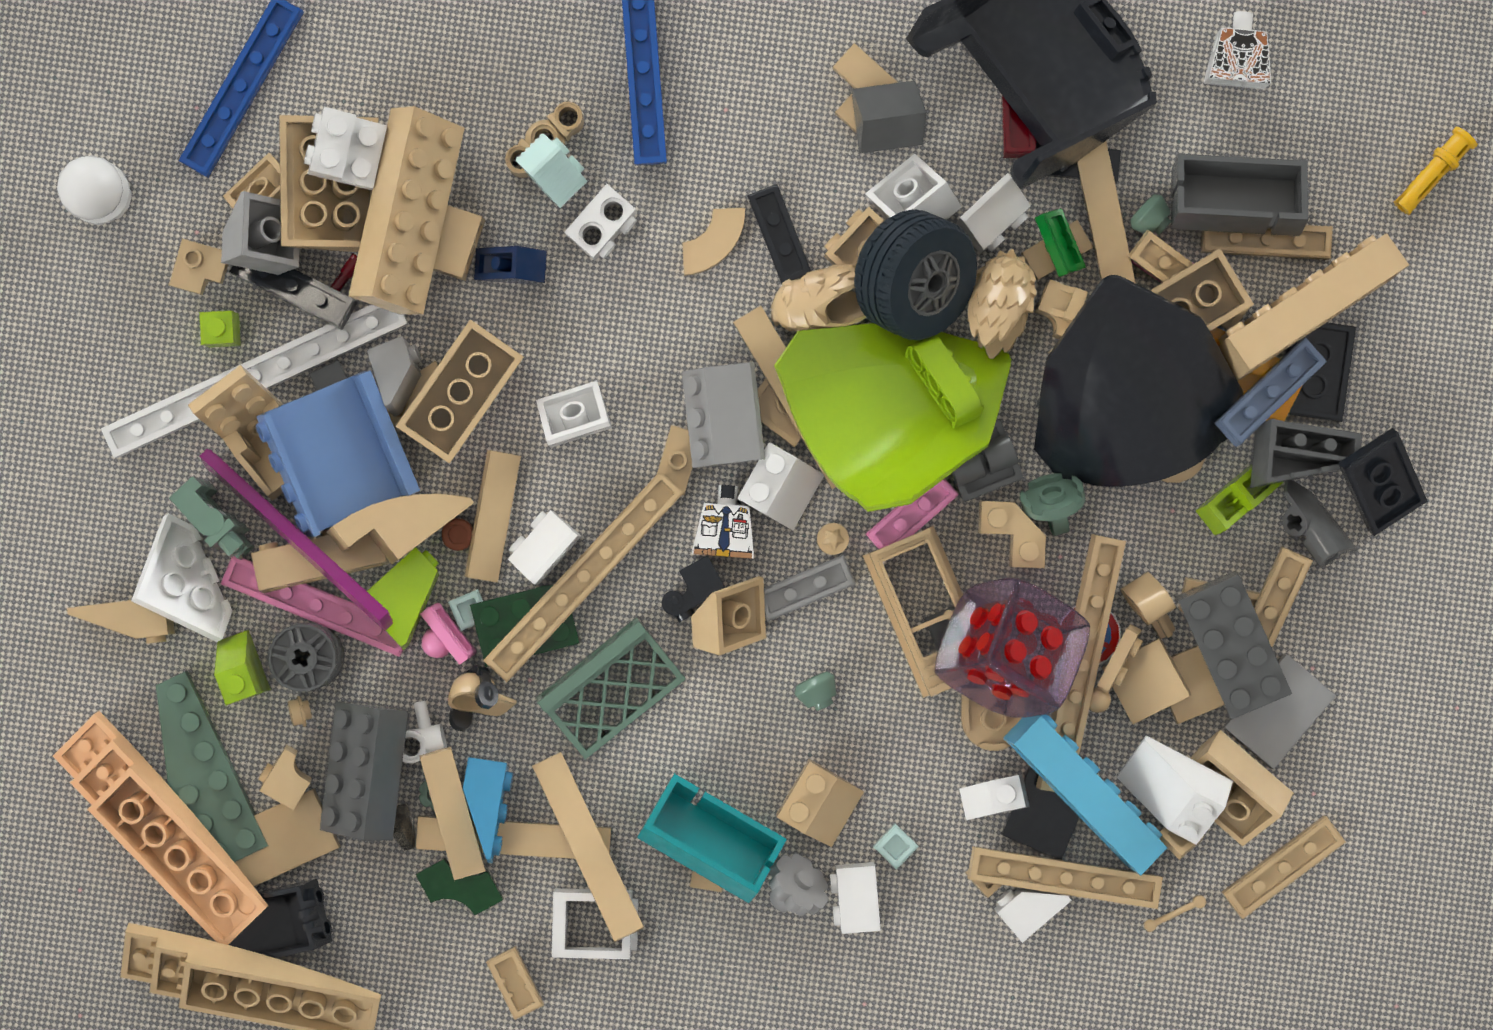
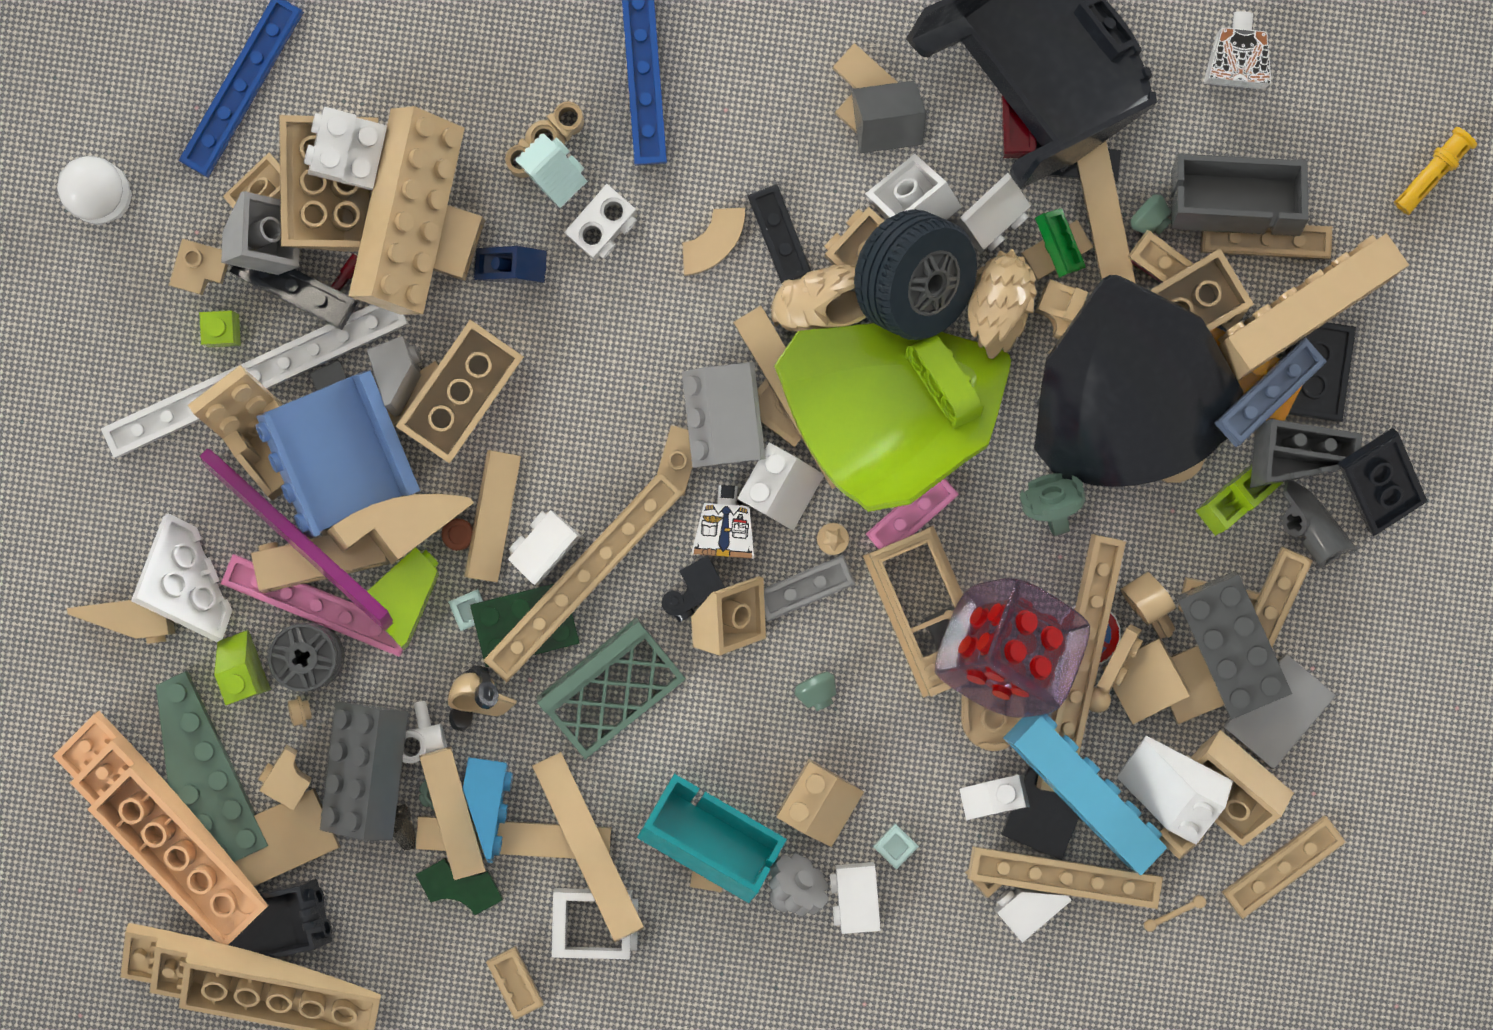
(222, 528): sand green hips -> none
(444, 636): bright pink tile -> none
(573, 414): white slope -> none
(990, 468): dark grey plate -> none
(1026, 539): tan brick -> none

